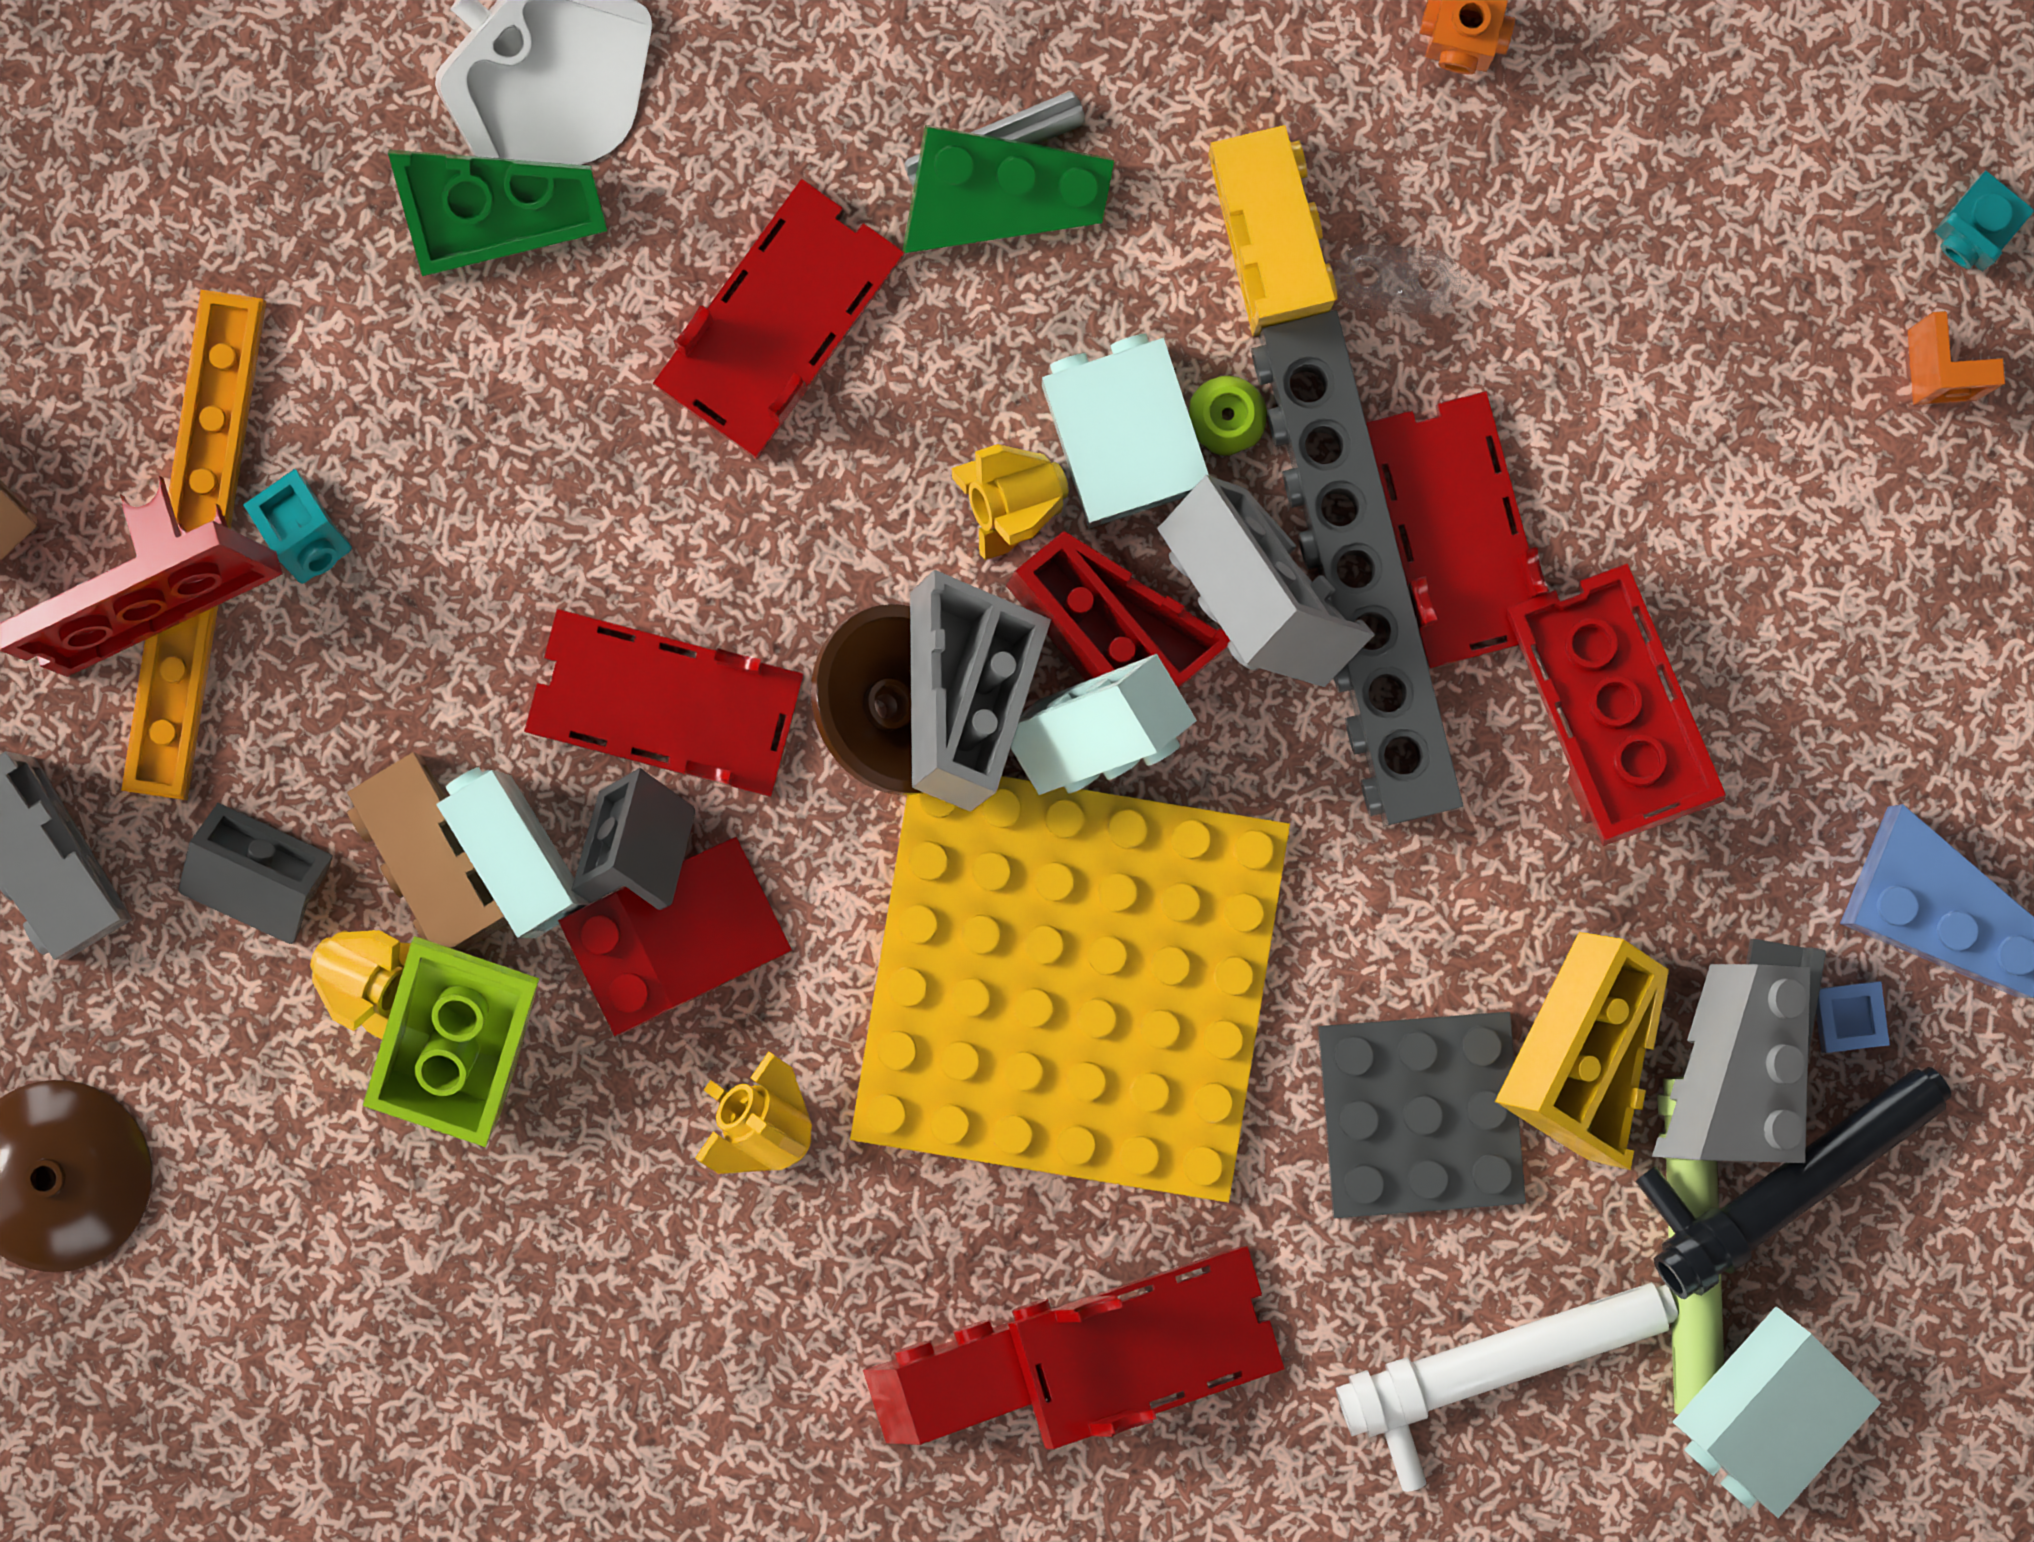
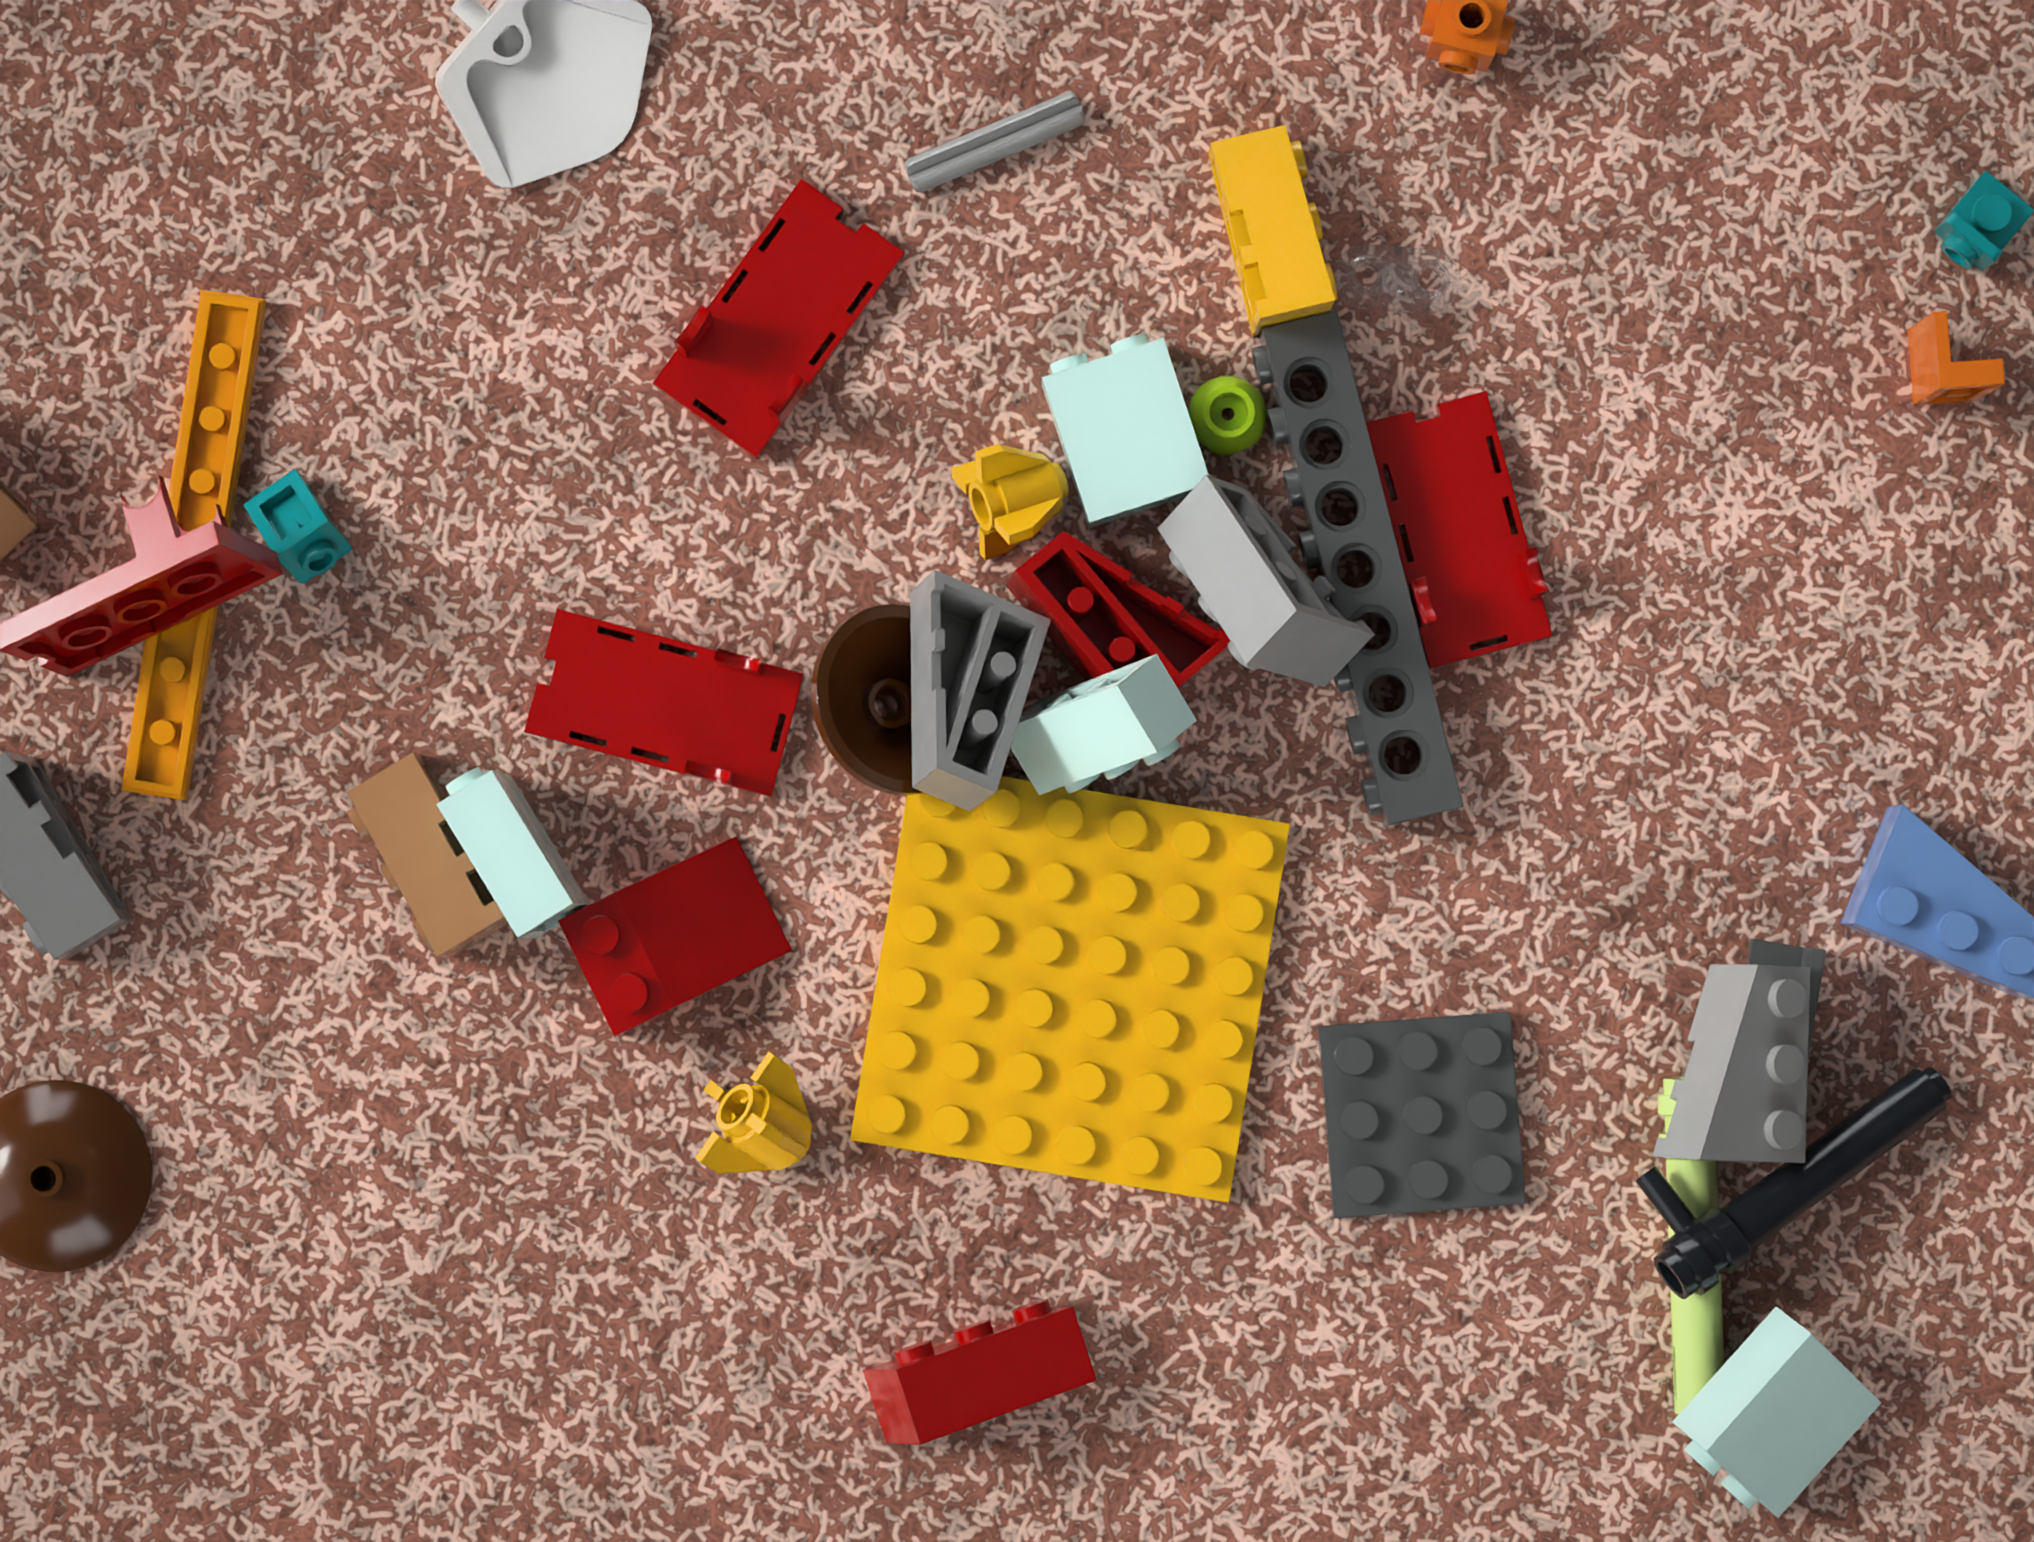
(252, 872): dark grey panel -> none
(359, 977): yellow brick -> none
(451, 1042): lime slope -> none
(491, 207): green wing -> none
(635, 841): dark grey panel -> none
(999, 189): green wing -> none
(1115, 1355): red piece -> none
(1412, 1389): white cylinder -> none
(1589, 1048): yellow wedge -> none
(1627, 741): red piece -> none
(1851, 1017): medium blue plate -> none

